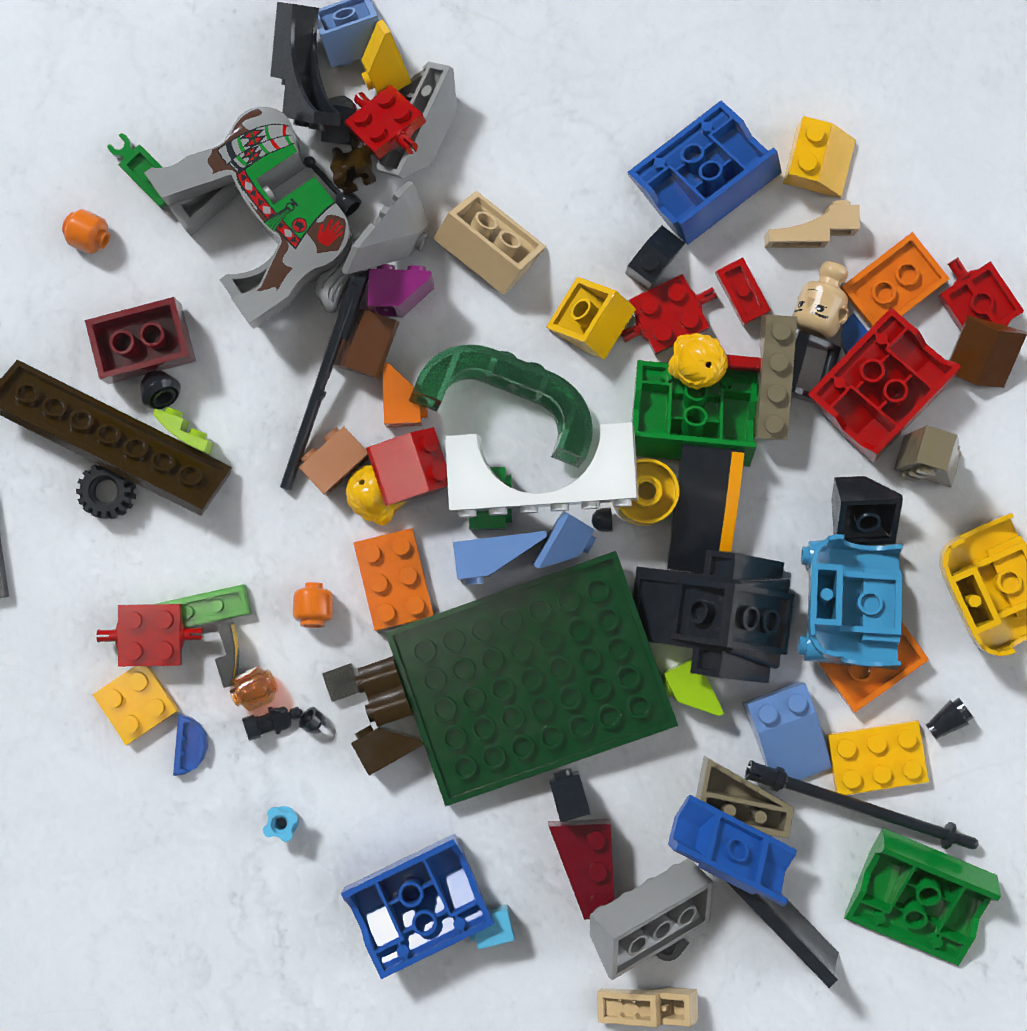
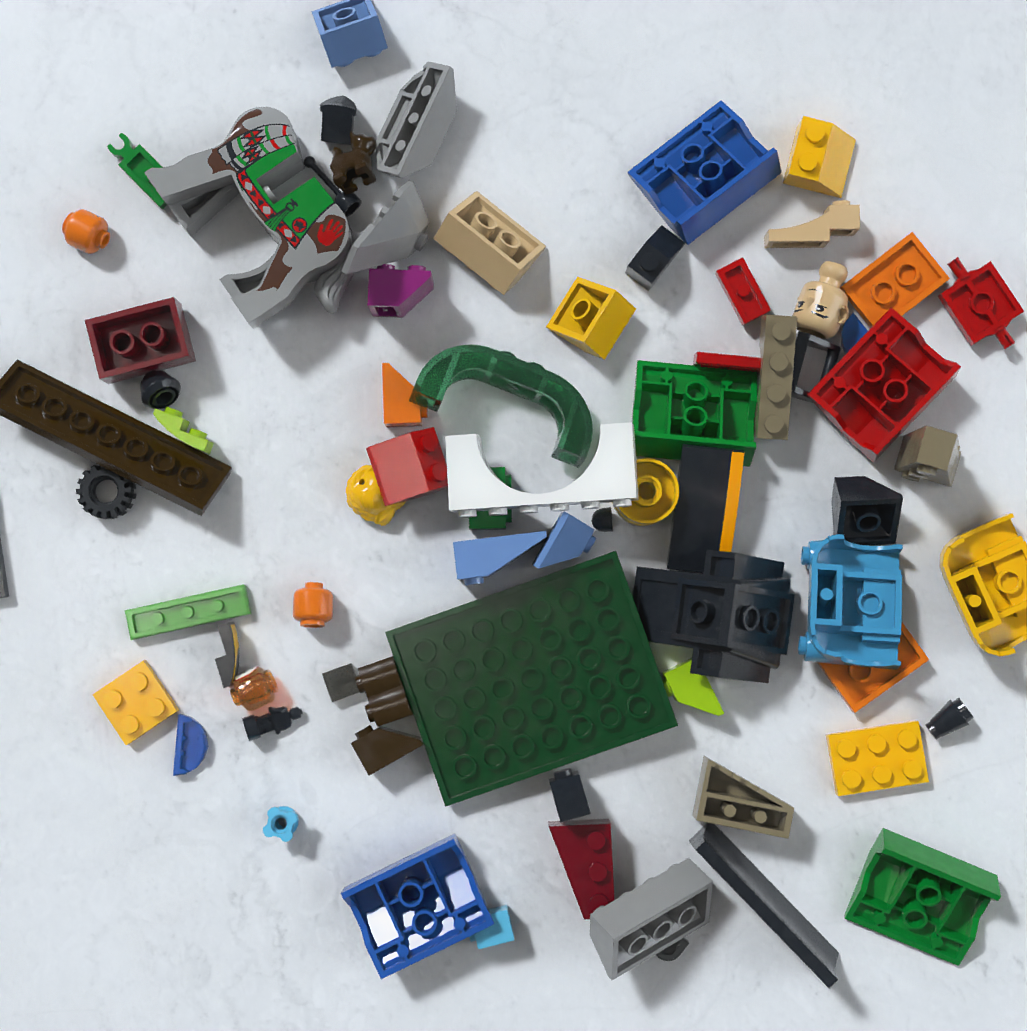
(150, 635): red plate -> none
(298, 67): black arch -> none
(312, 720): black hinge -> none
(333, 460): nougat brick -> none
(340, 331): black bar -> none
(367, 344): reddish brown slope -> none
(383, 61): yellow slope -> none
(385, 122): red plate -> none
(393, 579): orange plate -> none
(648, 1007): tan slope -> none
(668, 313): red plate -> none
(690, 360): yellow hair -> none
(731, 849): blue piece -> none
(778, 779): black bar -> none
(788, 731): medium blue slope -> none
(986, 351): reddish brown slope -> none

